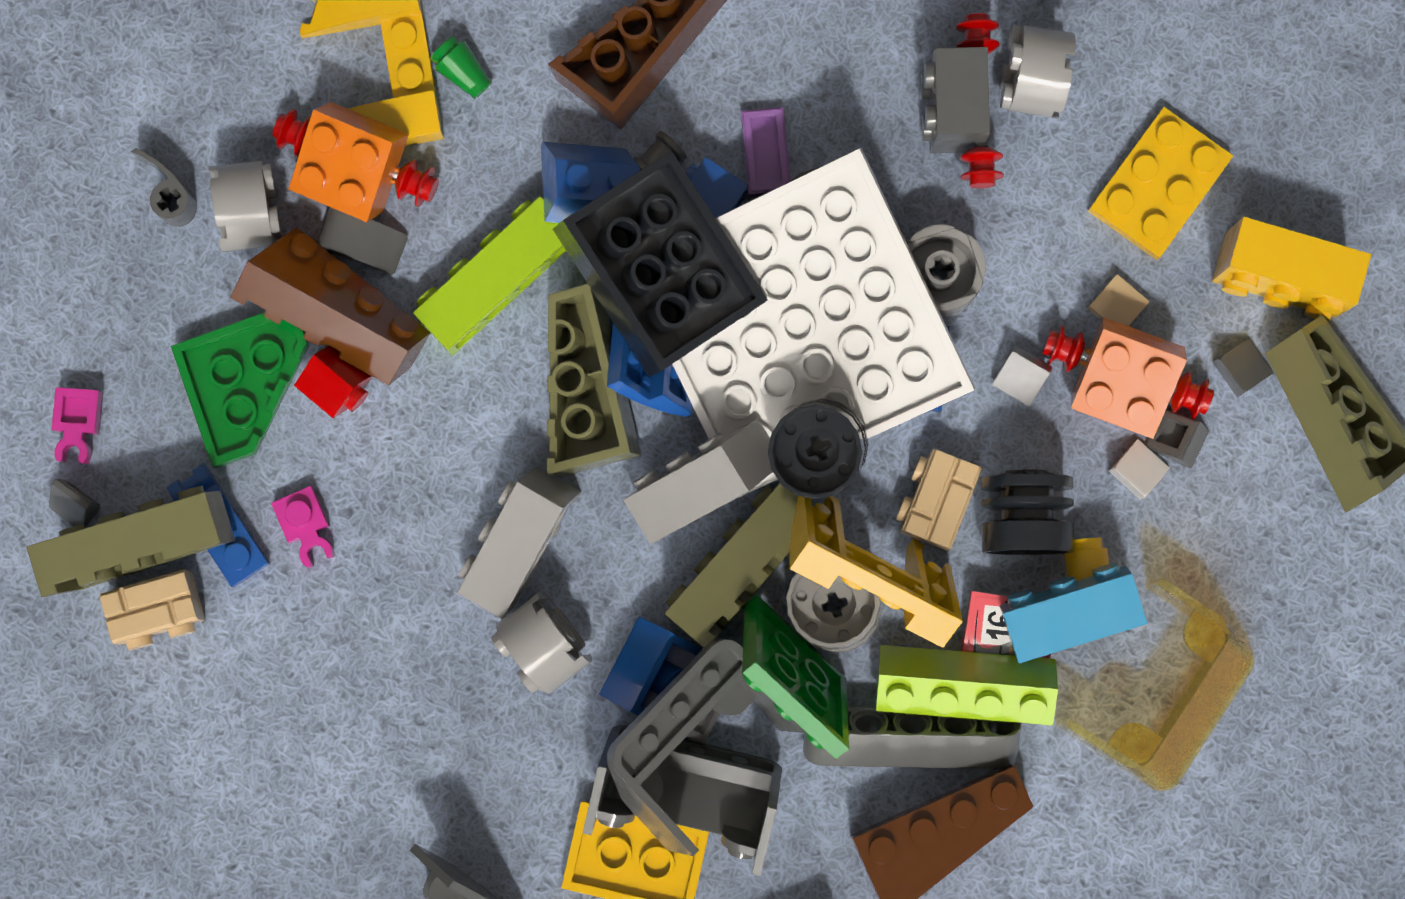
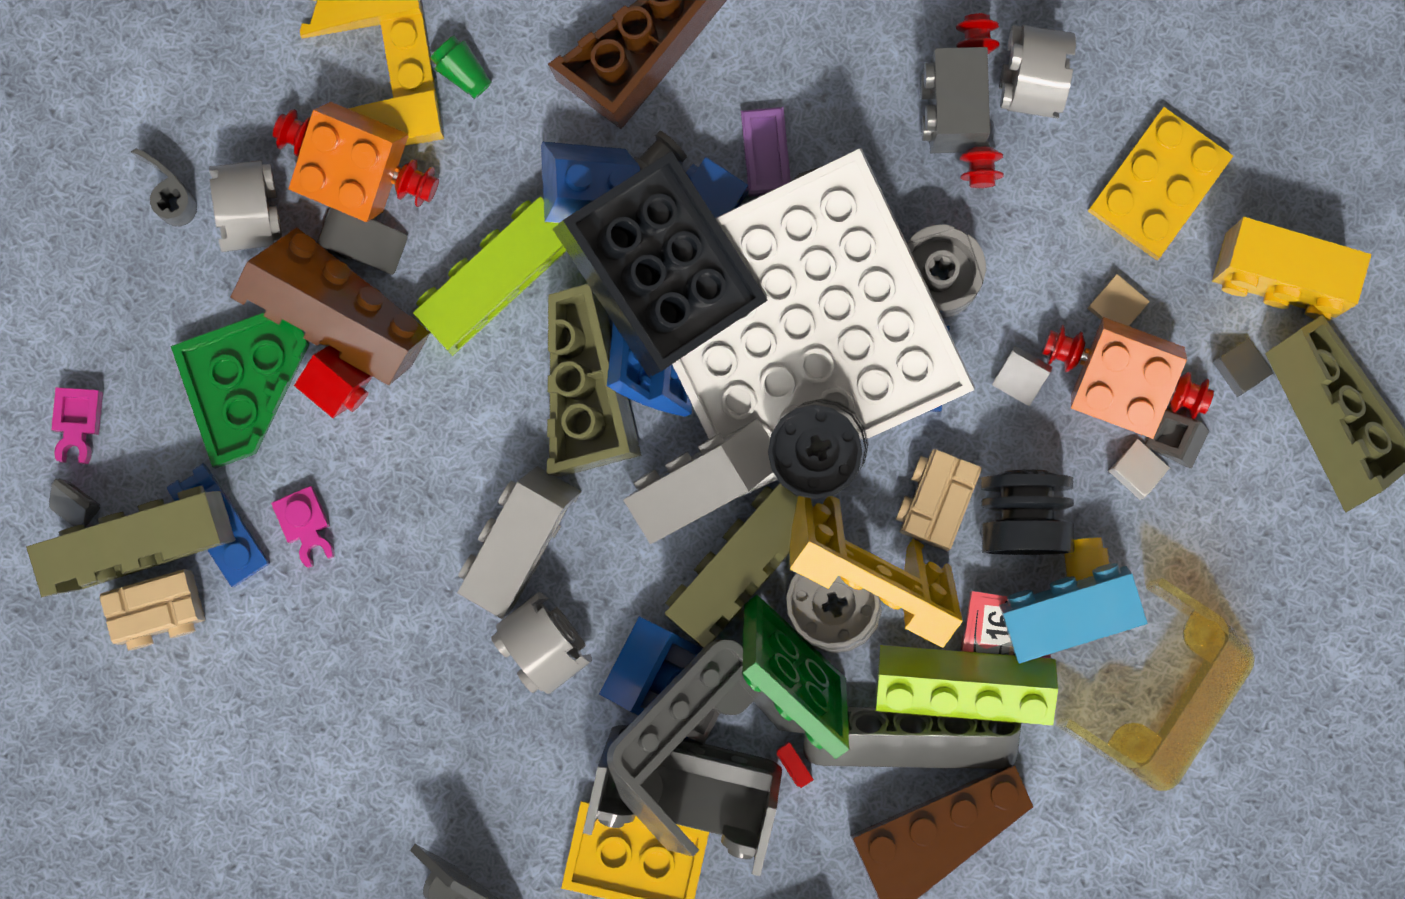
(794, 765): none -> red tile

